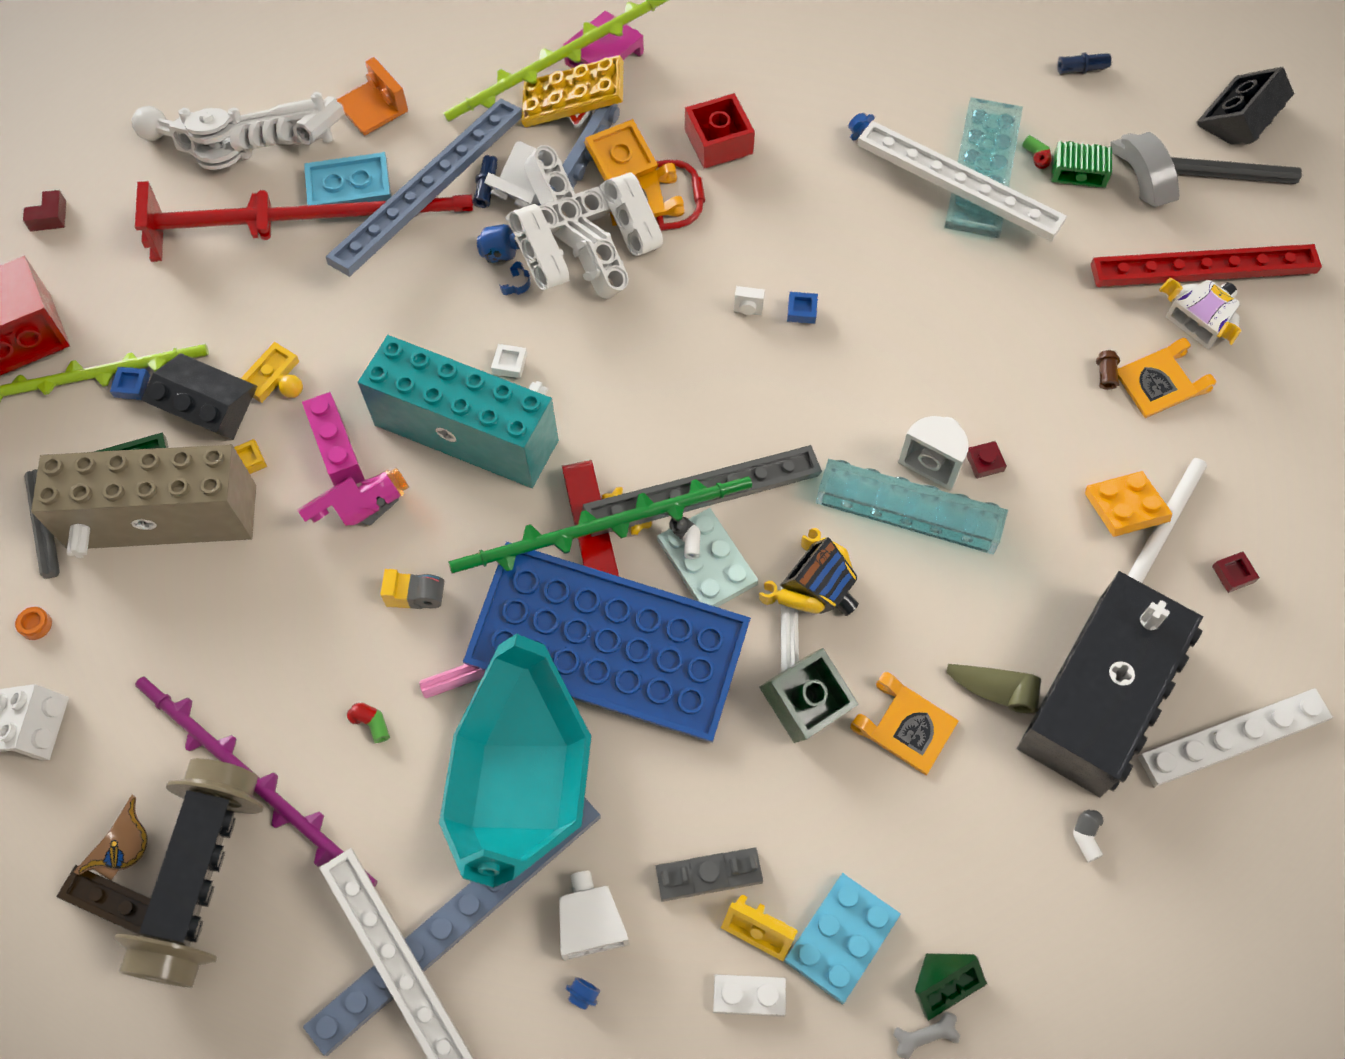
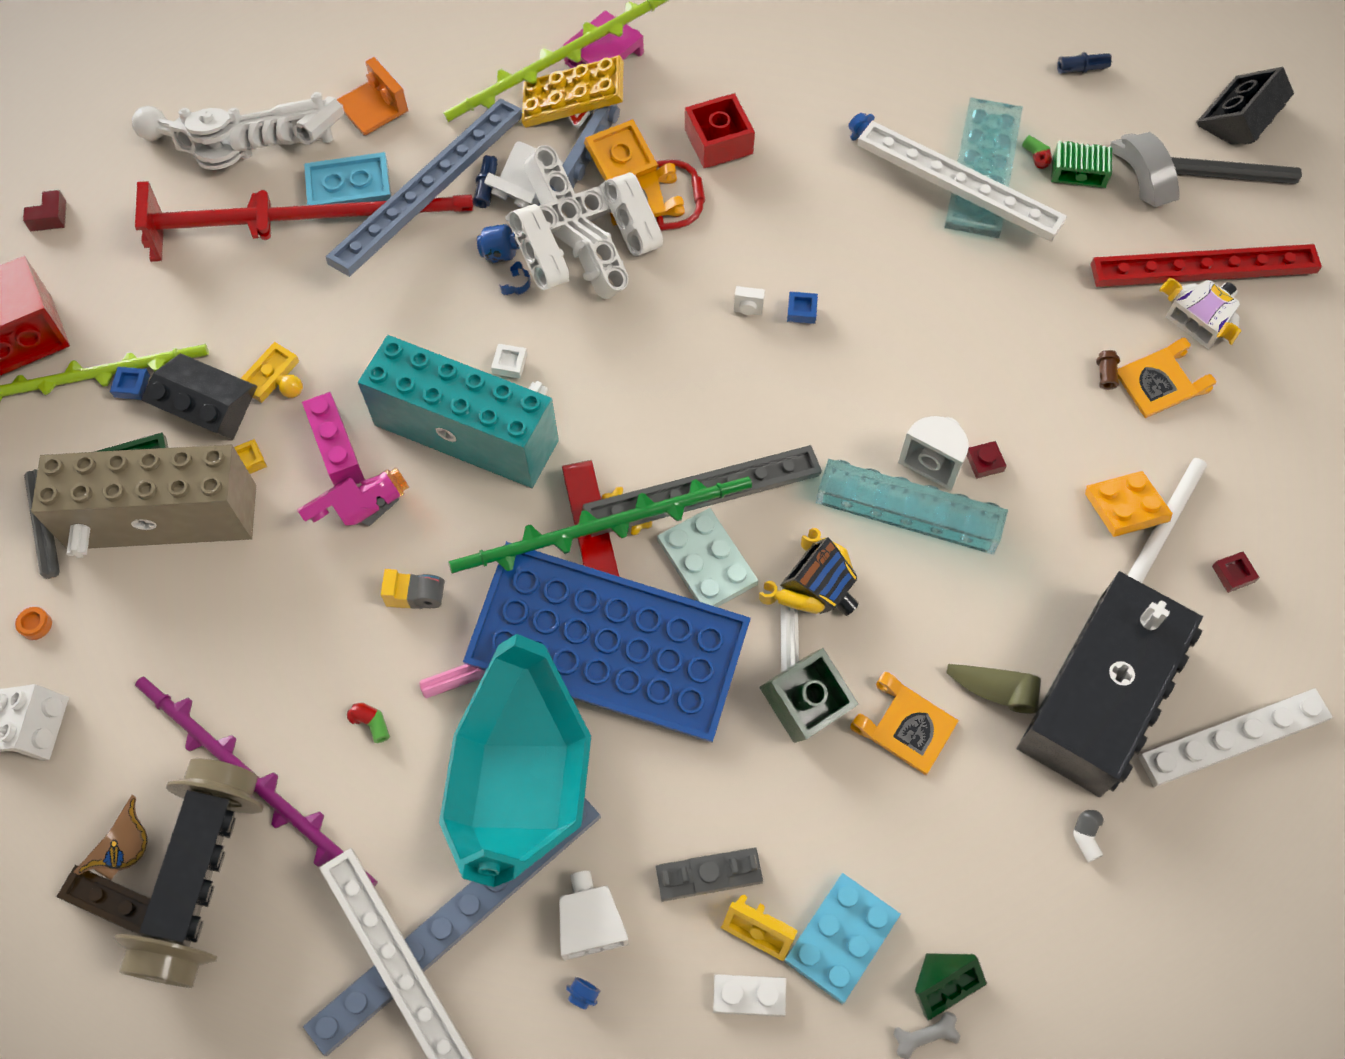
(688, 533): arm -> none

